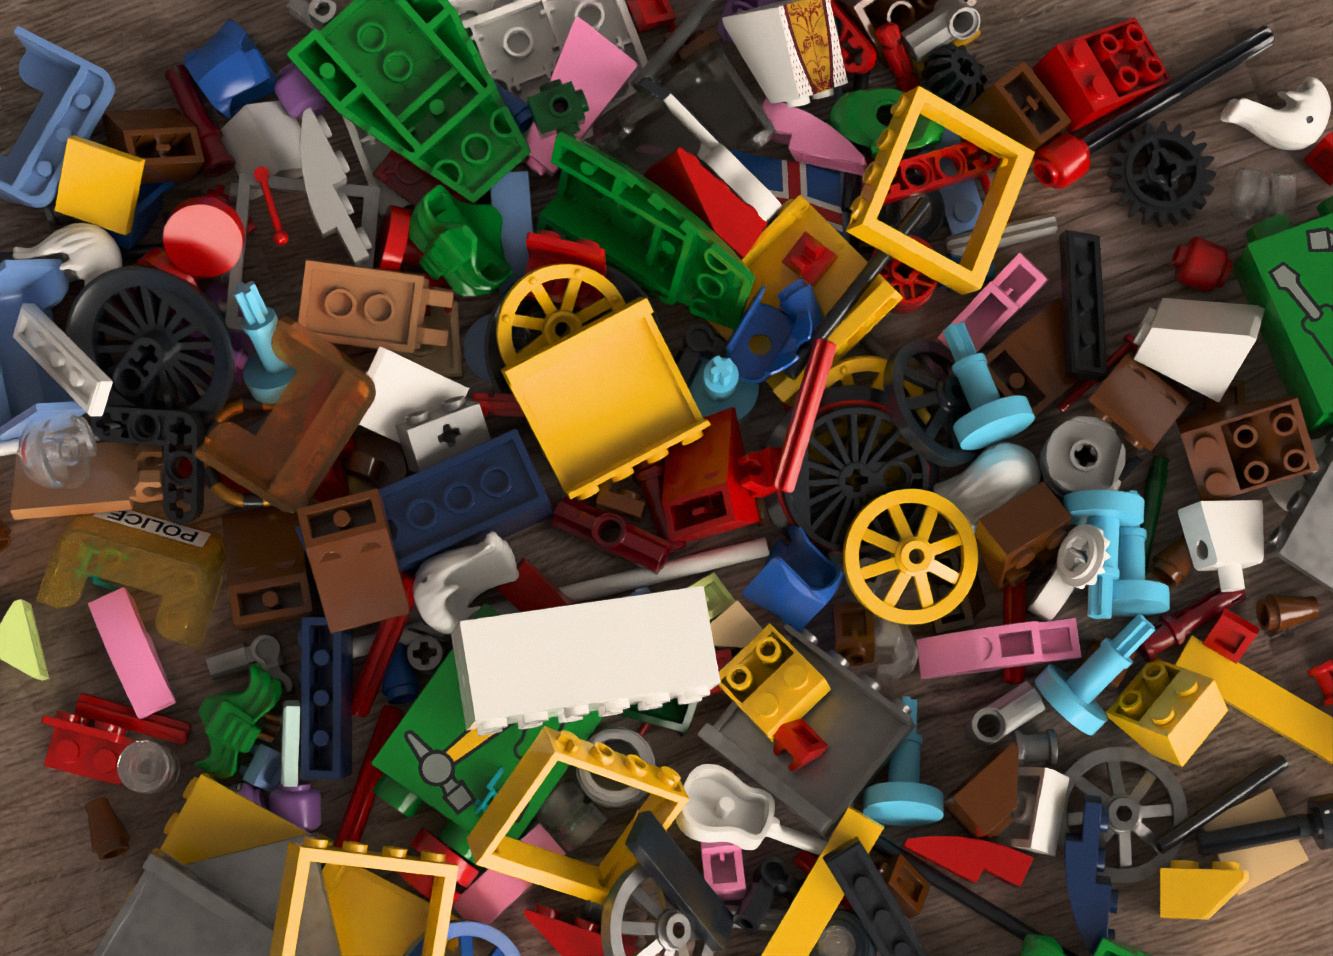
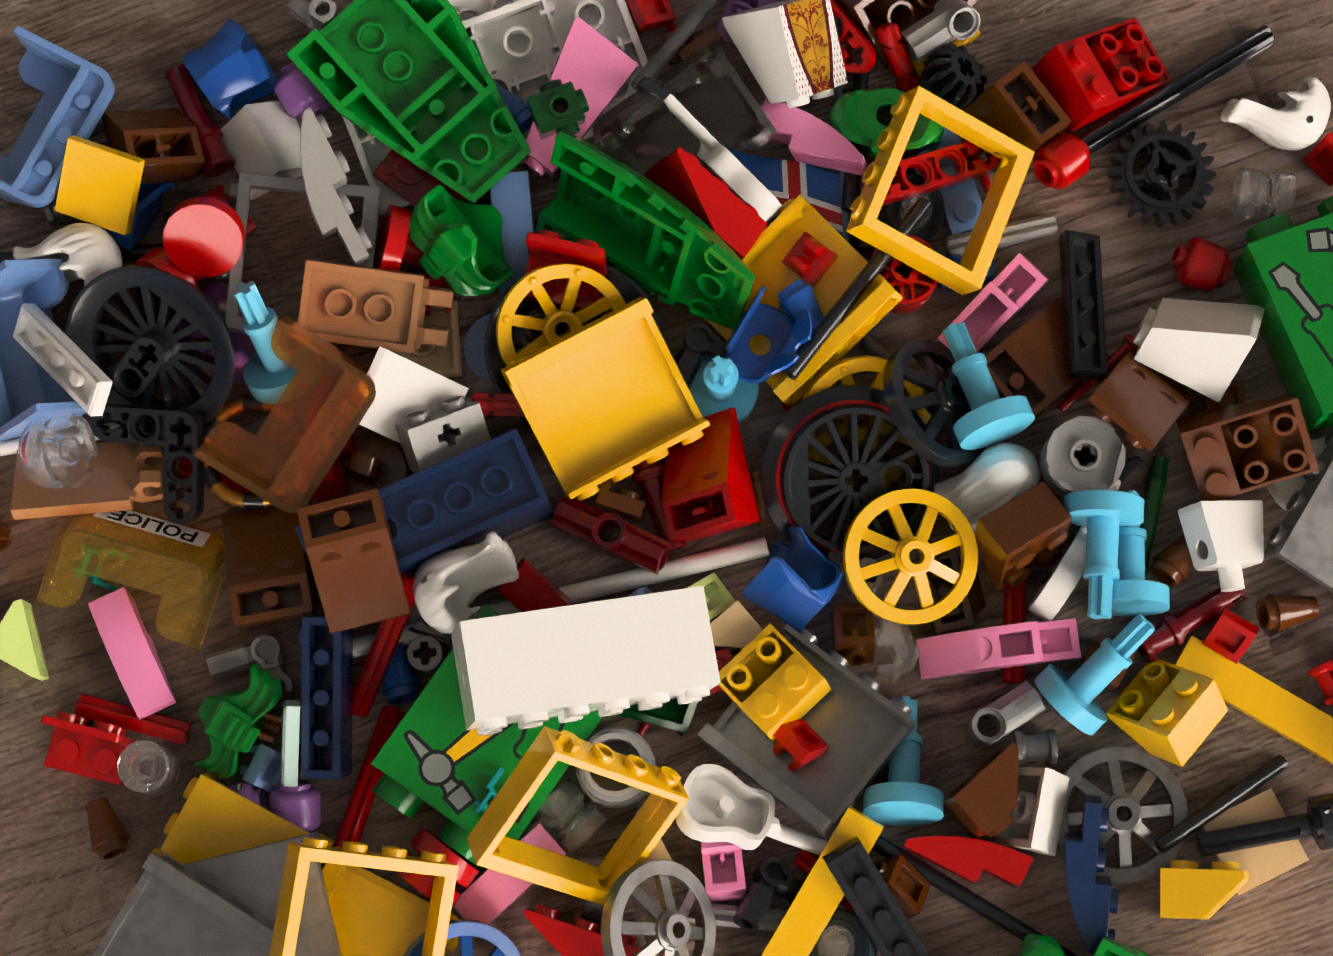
(262, 176): red hinge -> none
(680, 880): black tile -> none
(760, 471): red tile -> none
(803, 415): axle -> none
(1070, 562): white gear -> none

